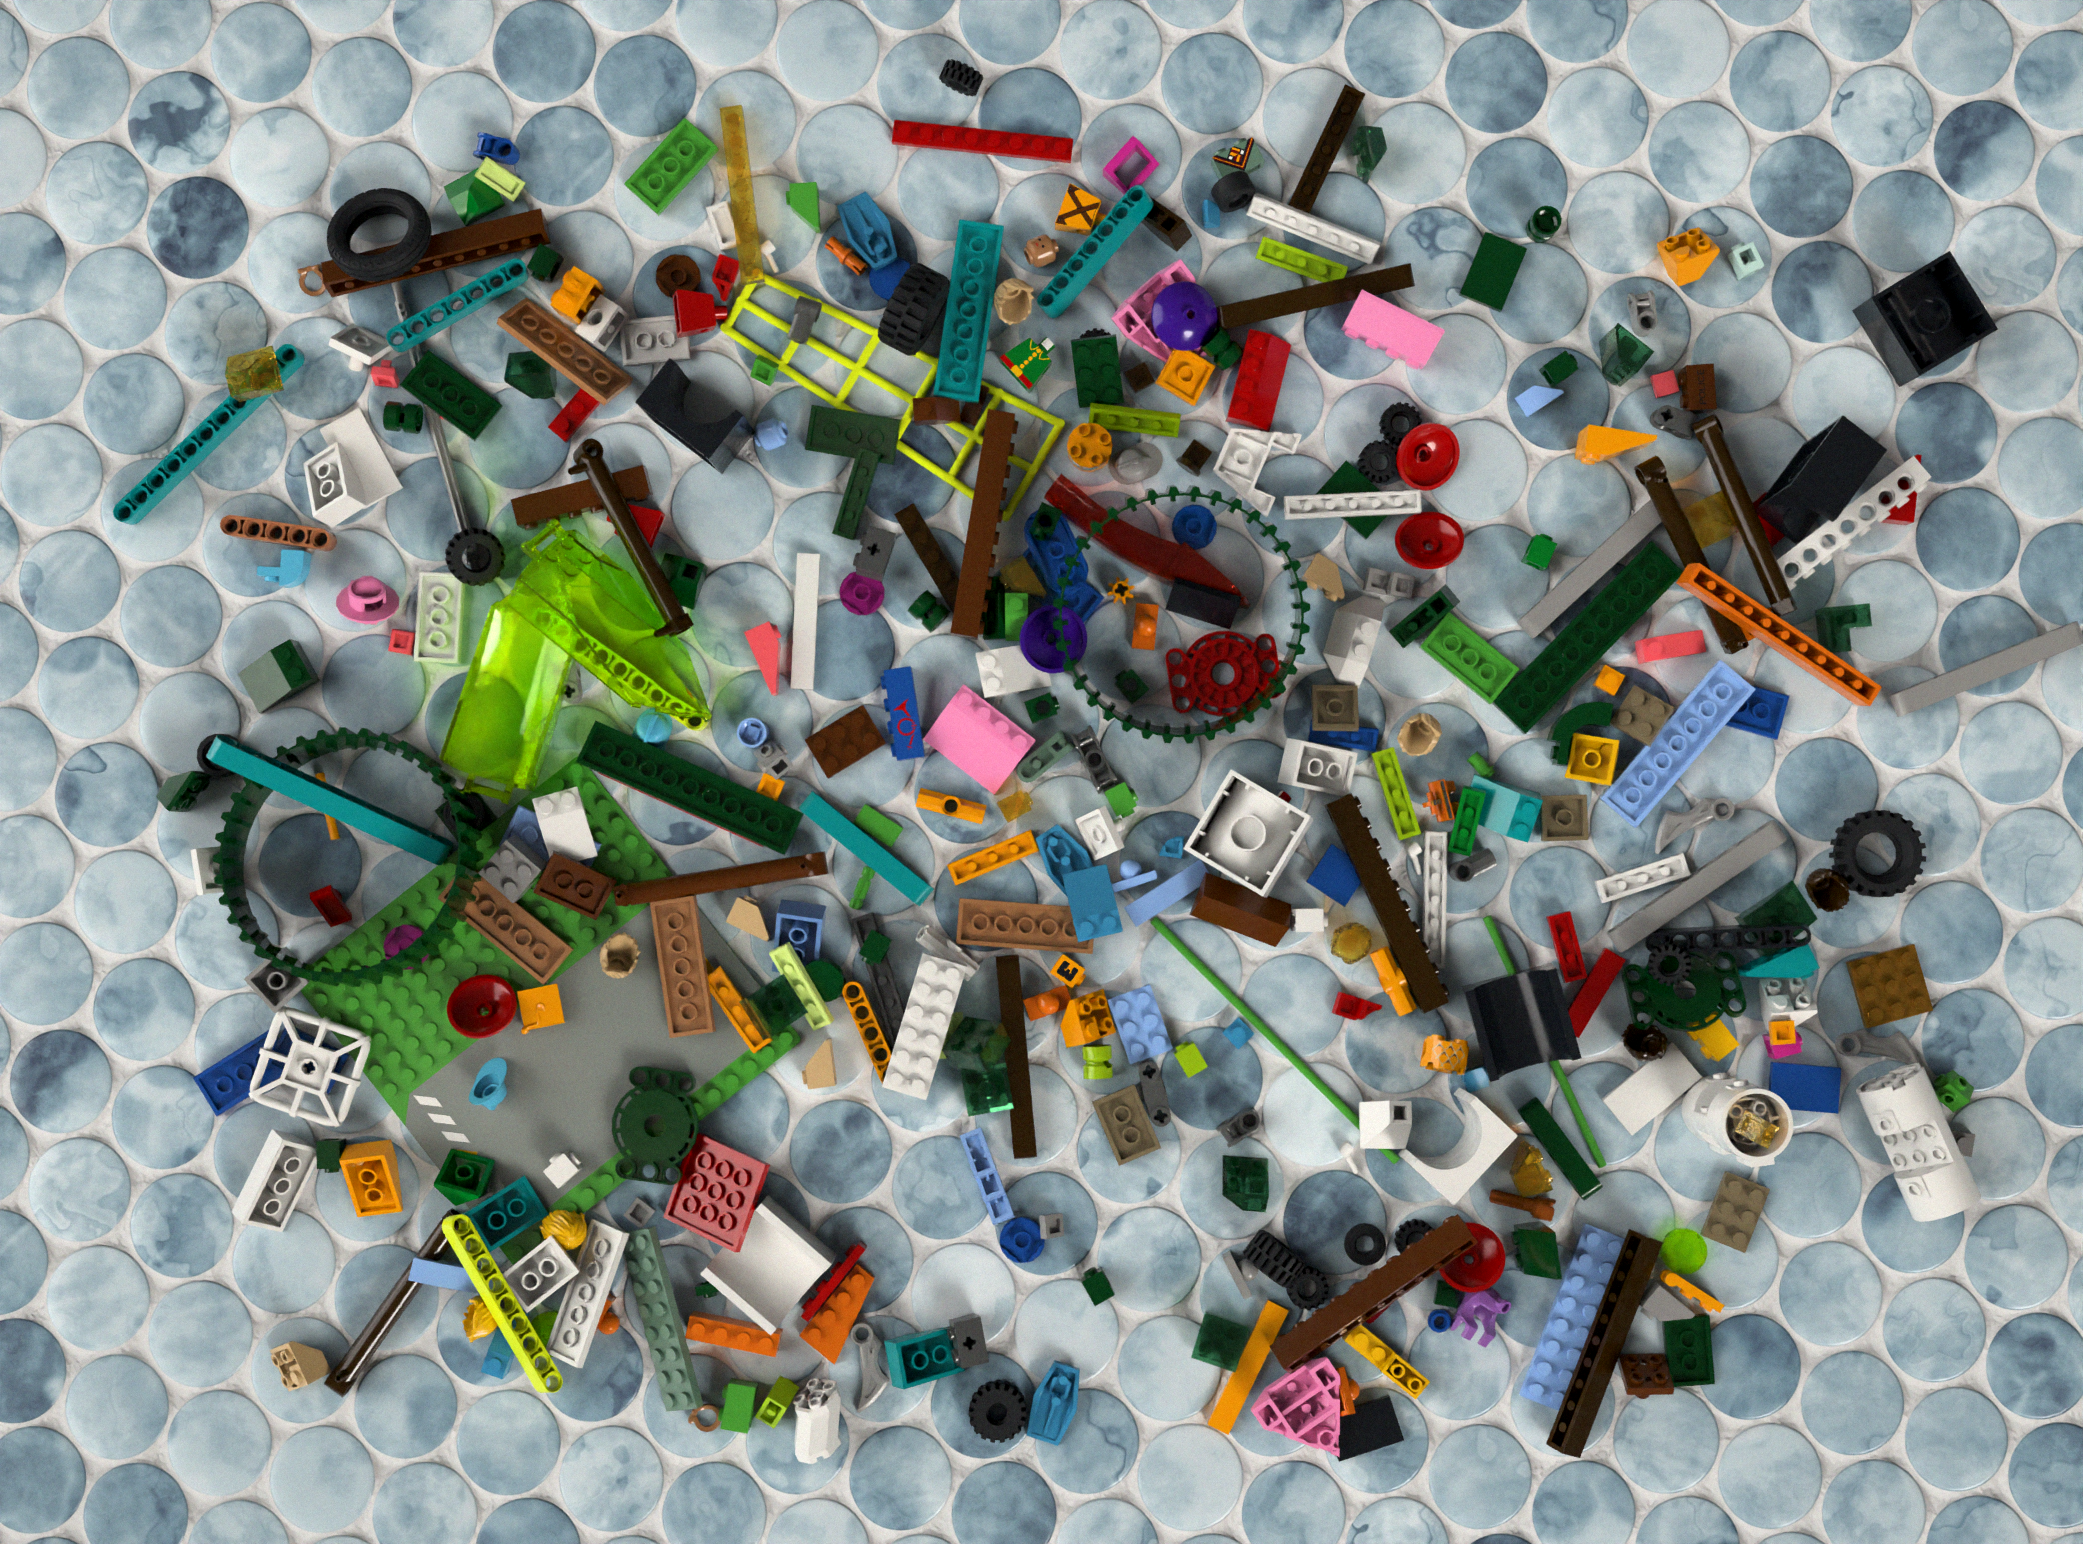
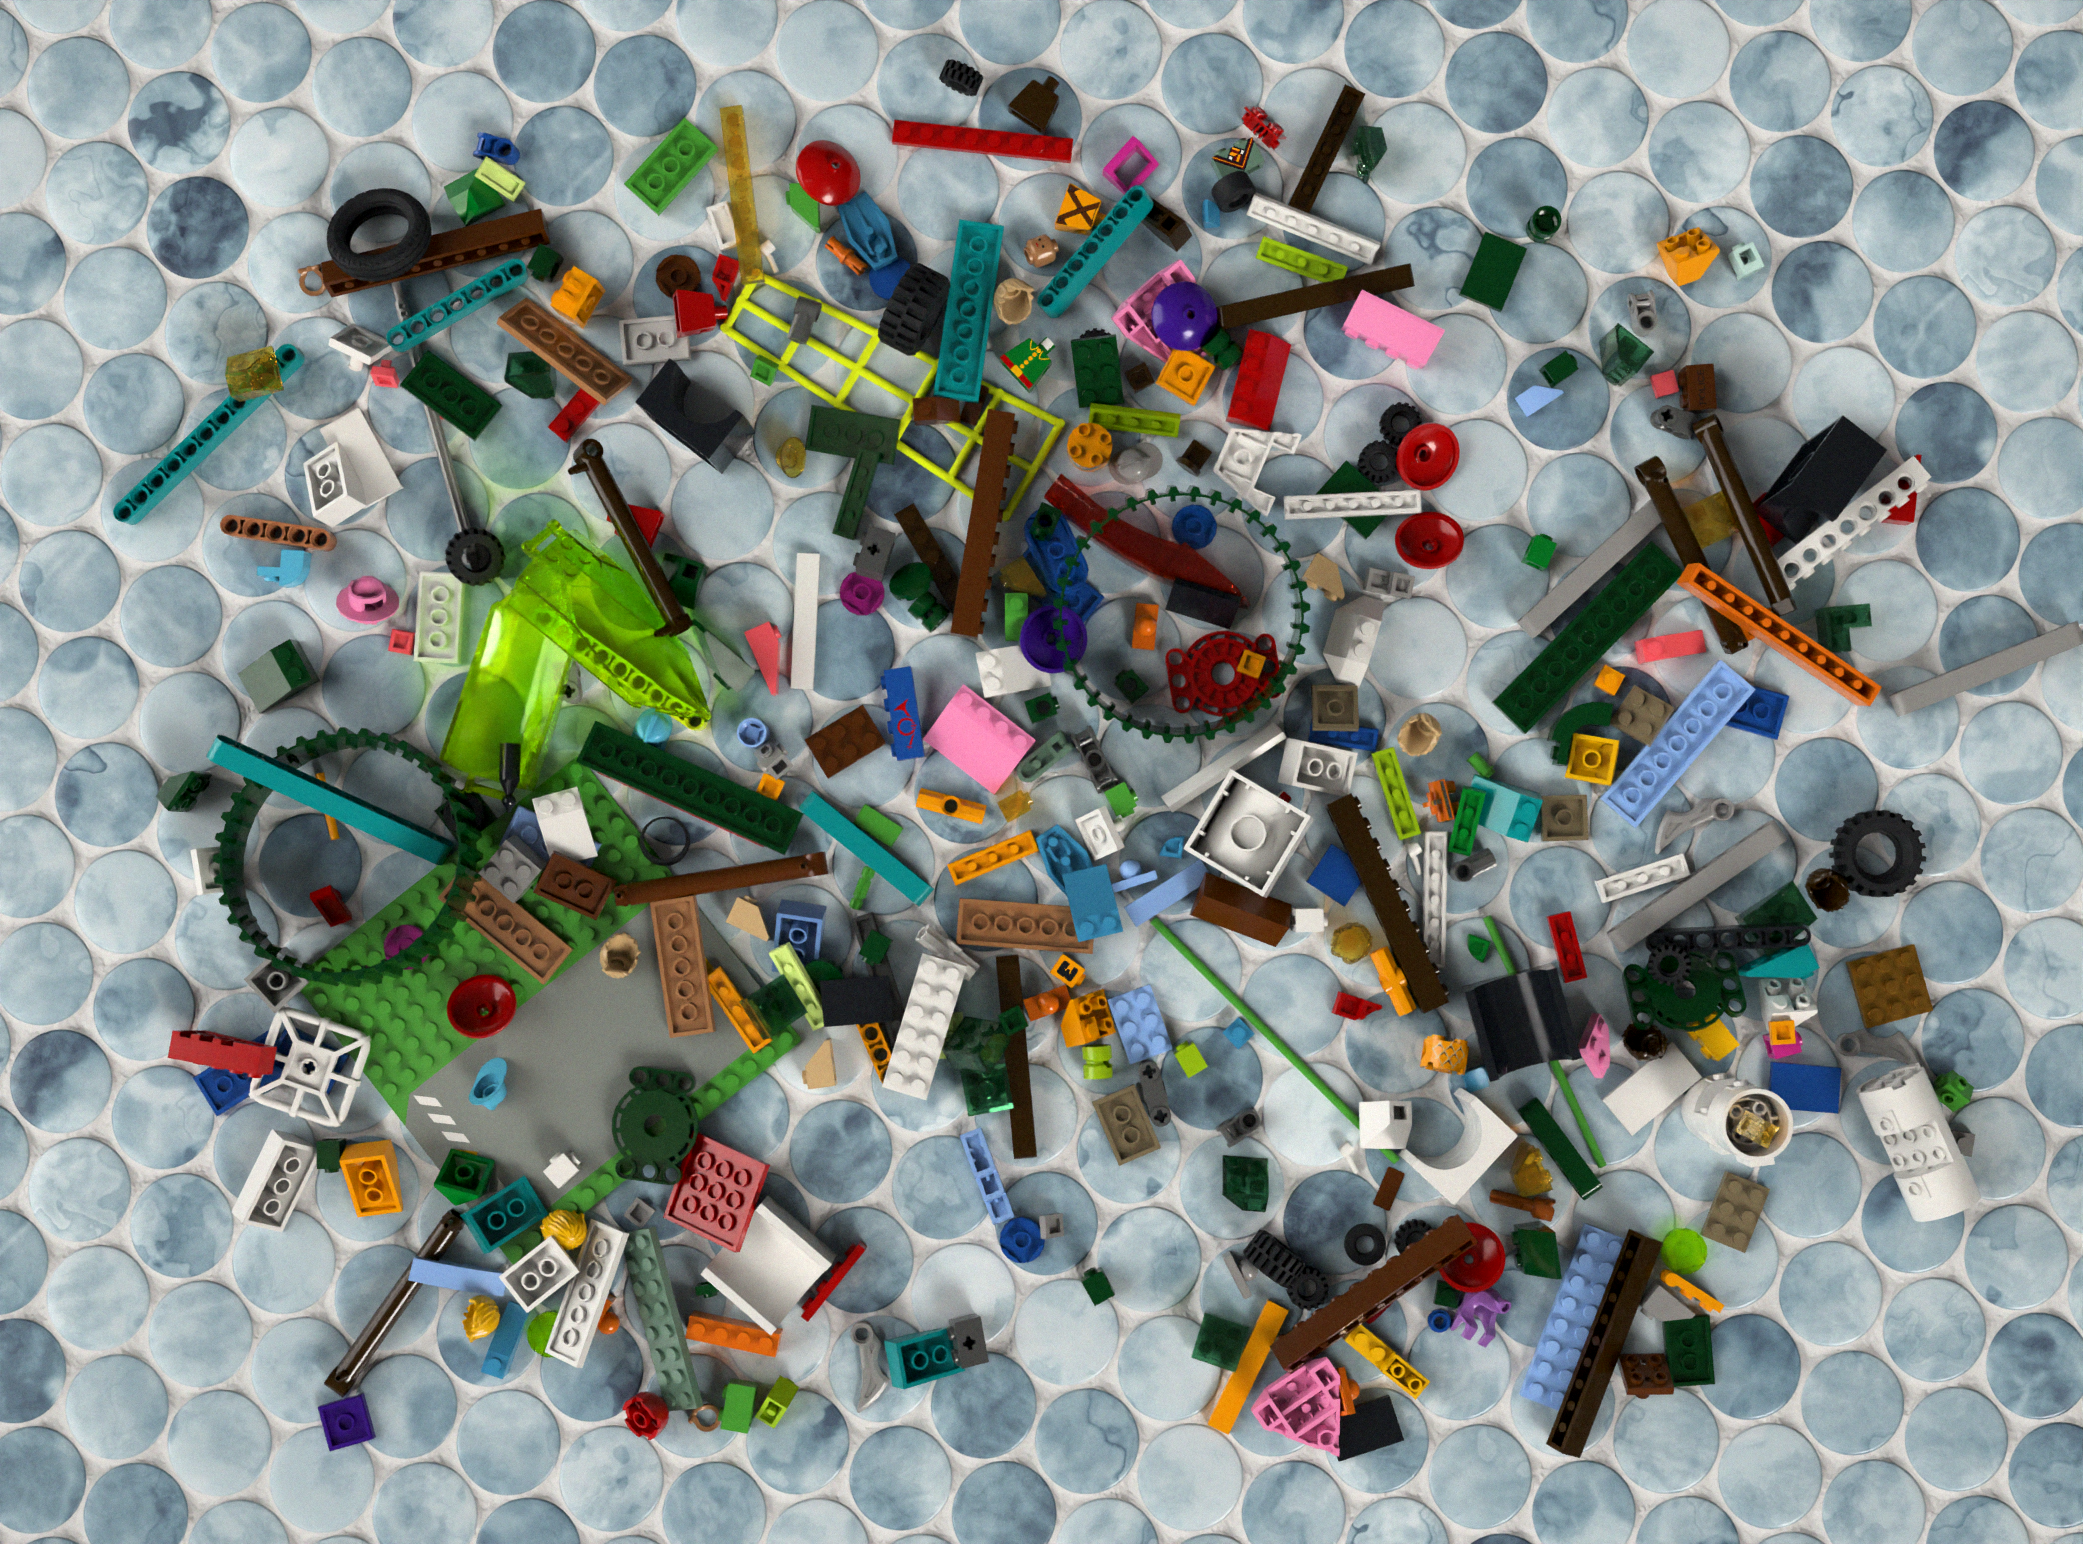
(204, 762): black tyre -> none
(222, 1052): none -> red wedge
(299, 1364): tan slope -> none
(346, 1422): none -> dark purple tile
(406, 417): dark green wheel -> none
(492, 1299): neon yellow beam -> none
(509, 772): none -> black wheel
(540, 1007): light orange hat -> none
(577, 498): reddish brown brick -> none
(602, 323): white brick -> none
(646, 1414): none -> red cylinder
(667, 862): none -> black tyre
(728, 666): none -> slope
(771, 434): light blue head -> none
(791, 457): none -> clear yellow piece
(817, 1420): white brick -> none
(821, 179): none -> red dish
(836, 1317): orange wing -> none
(856, 1000): none -> black tile
(910, 581): none -> dark green tile
(995, 616): dark green hinge -> none
(1005, 1395): black tyre -> none
(1013, 1020): none -> dark green brick
(1036, 104): none -> dark brown torso
(1054, 1403): dark azure piece -> none
(1117, 596): light orange gear -> none
(1220, 768): none -> white tile
(1251, 664): none -> light orange plate
(1258, 115): none -> red hinge
(1388, 1188): none -> reddish brown sticker
(1424, 616): dark green slope -> none
(1469, 658): bright green plate -> none
(1477, 947): none -> green tile
(1594, 989): red tile -> none
(1595, 1045): none -> bright pink plate
(1603, 443): light orange slope -> none
(1924, 319): black piece -> none

